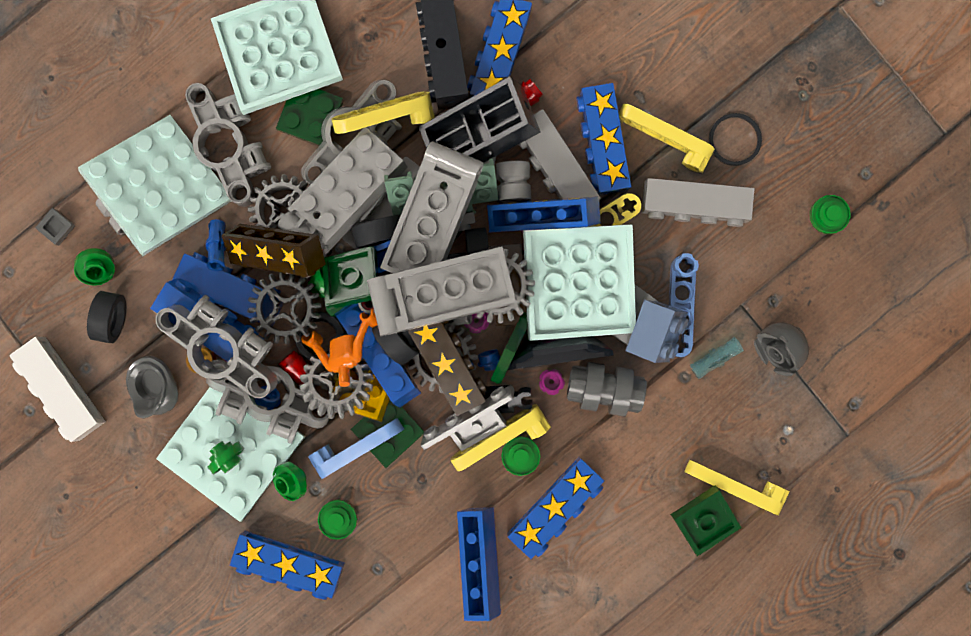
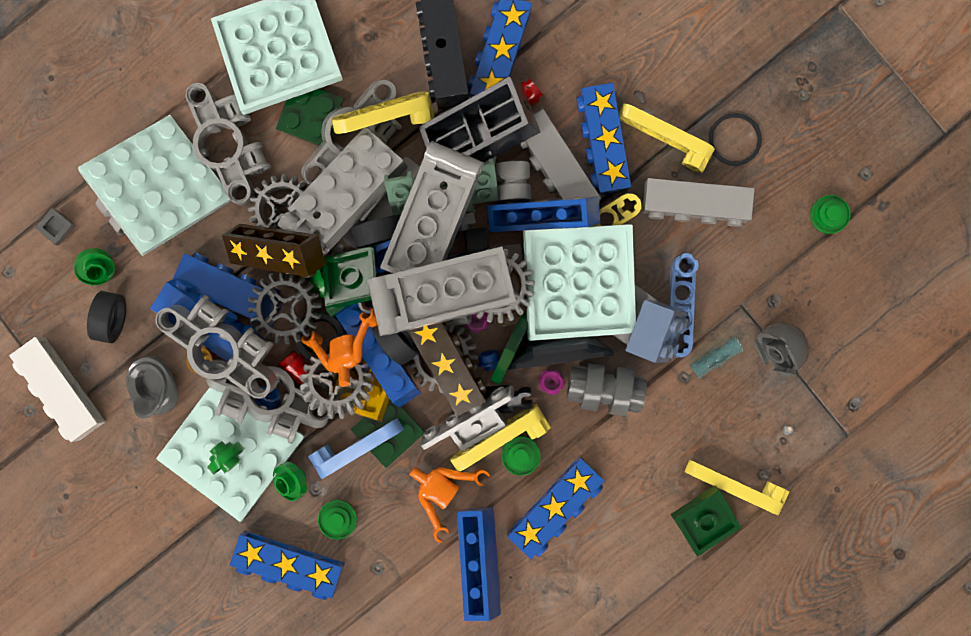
(215, 245): blue pin -> none
(440, 490): none -> orange piece

